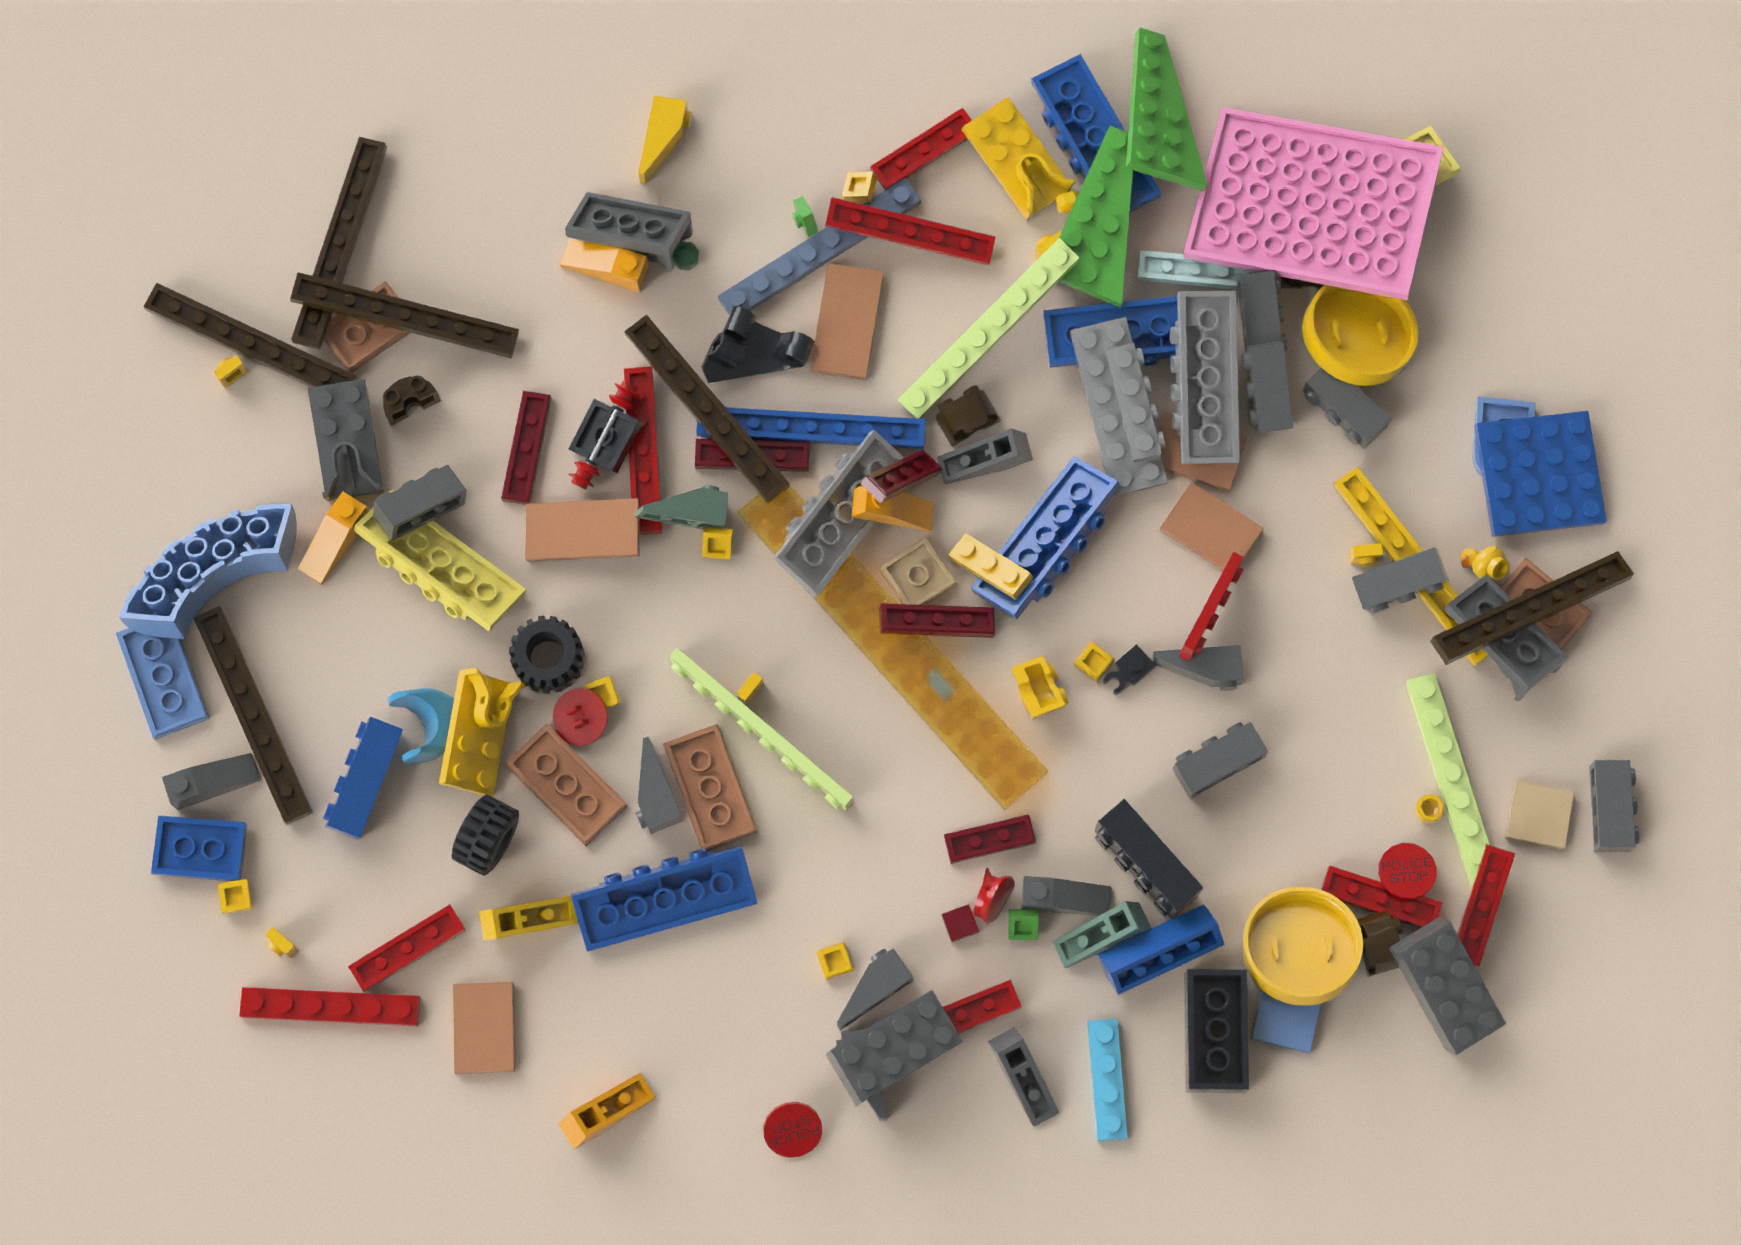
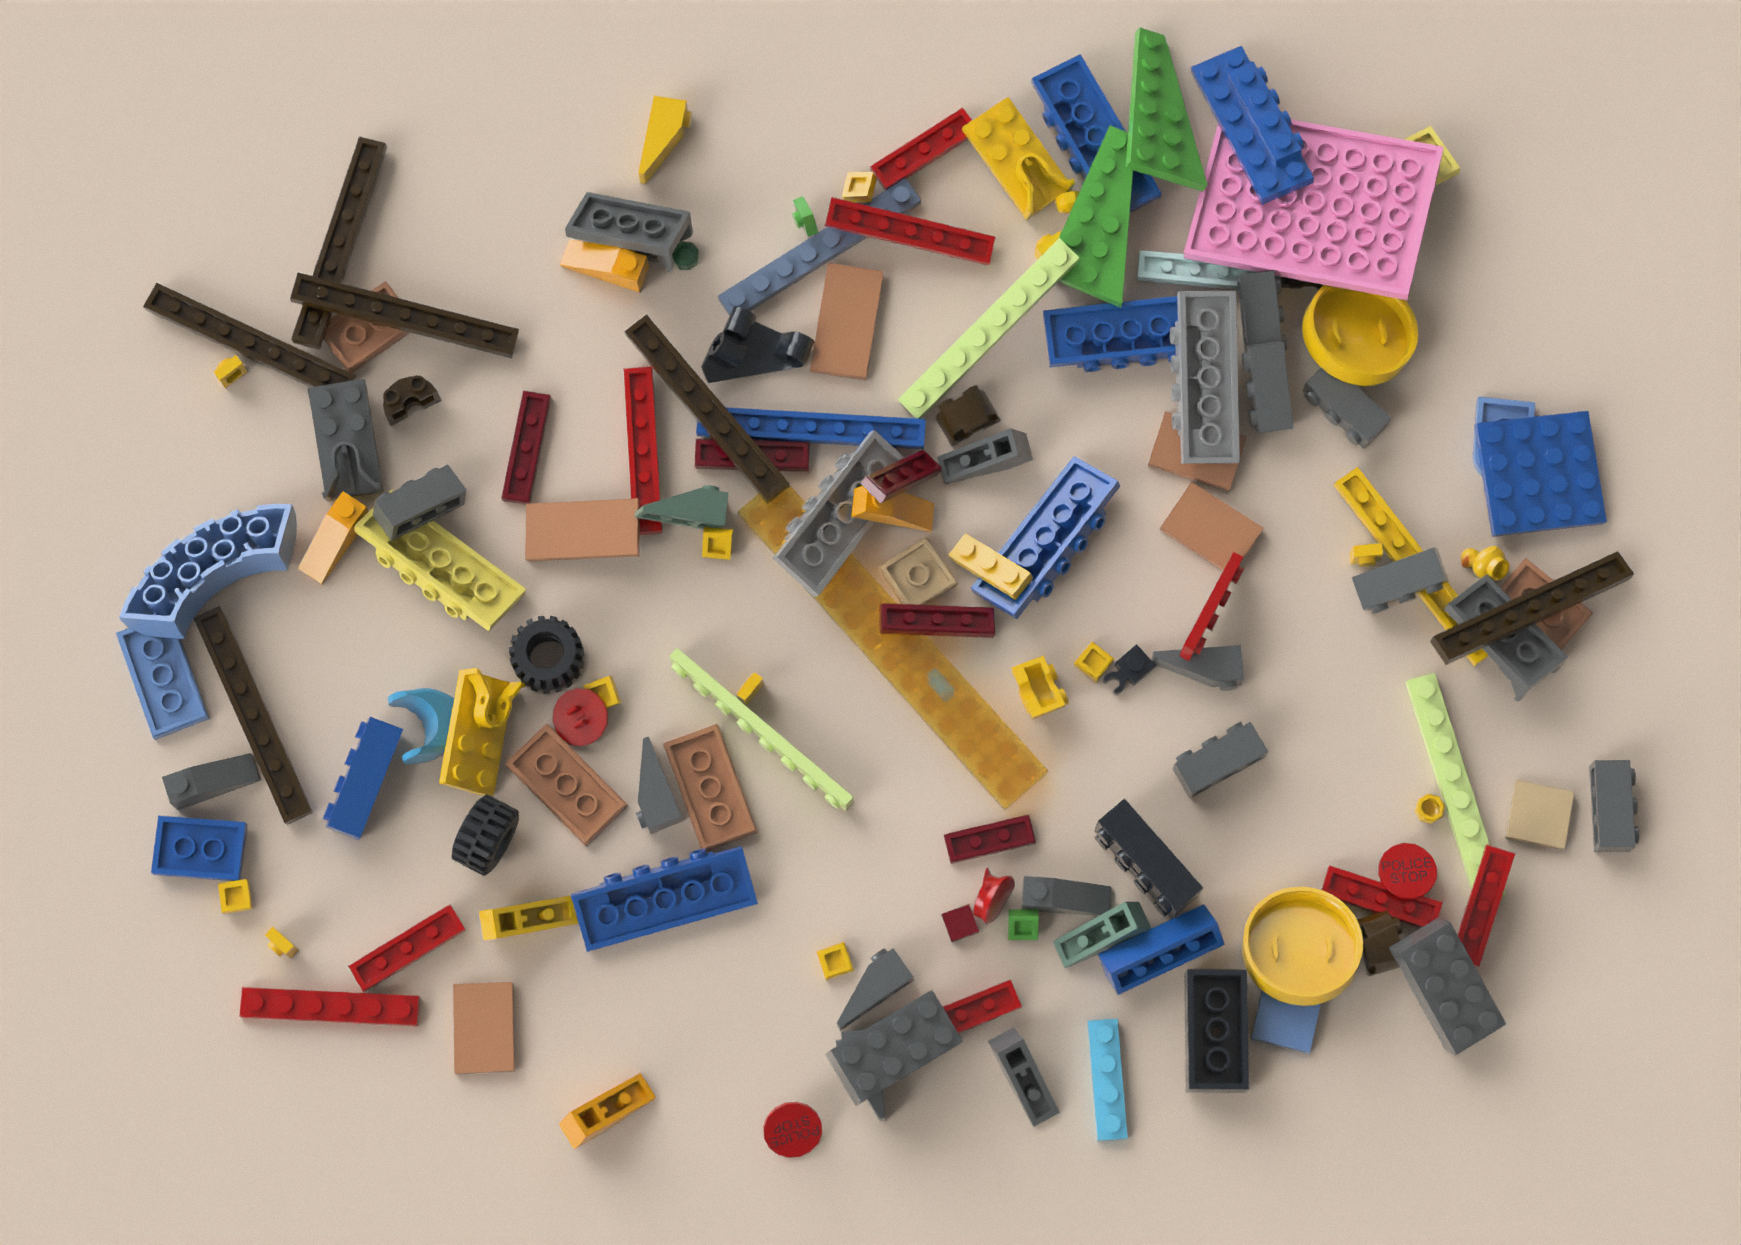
(605, 435): black plate -> none
(1120, 405): light grey plate -> none
(1253, 124): none -> blue plate

